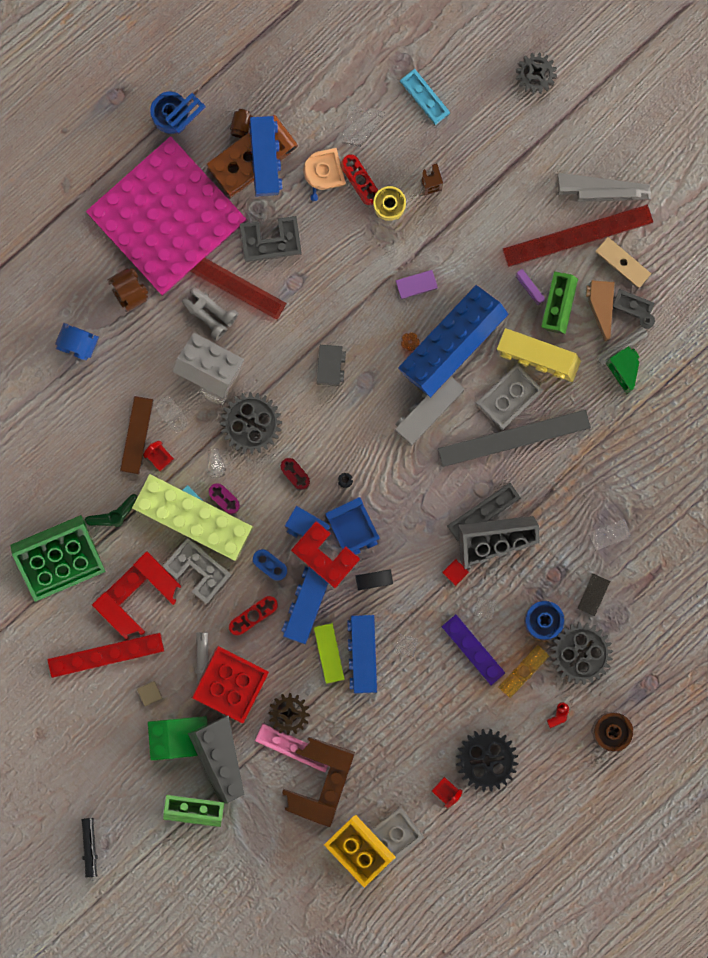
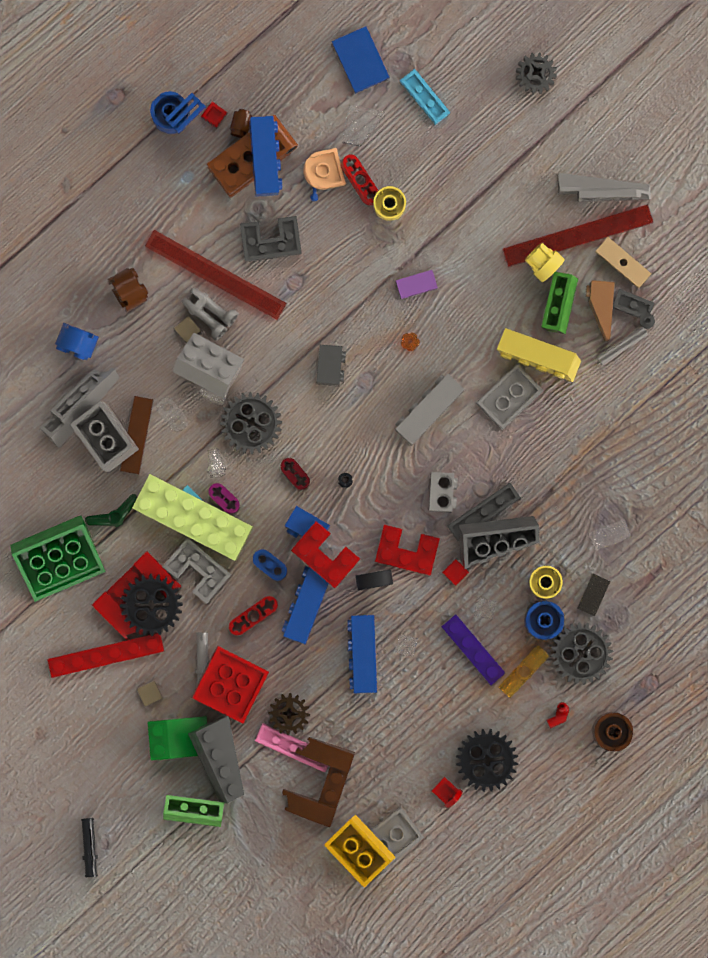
(76, 403): none -> light grey wedge
(104, 436): none -> light grey brick
(151, 622): none -> black gear
(158, 455): red tile -> none
(166, 216): dark pink plate -> none
(186, 329): none -> dark tan tile
(214, 114): none -> red tile
(329, 653): lime tile -> none
(353, 526): blue panel -> none
(360, 59): none -> blue tile
(391, 555): none -> red plate
(433, 182): reddish brown hinge -> none
(437, 492): none -> light grey brick
(453, 340): blue brick -> none
(514, 438): dark grey tile -> none
(530, 287): medium lavender tile -> none
(535, 585): none -> light yellow piece
(544, 261): none -> light yellow piece
(625, 368): green slope -> none

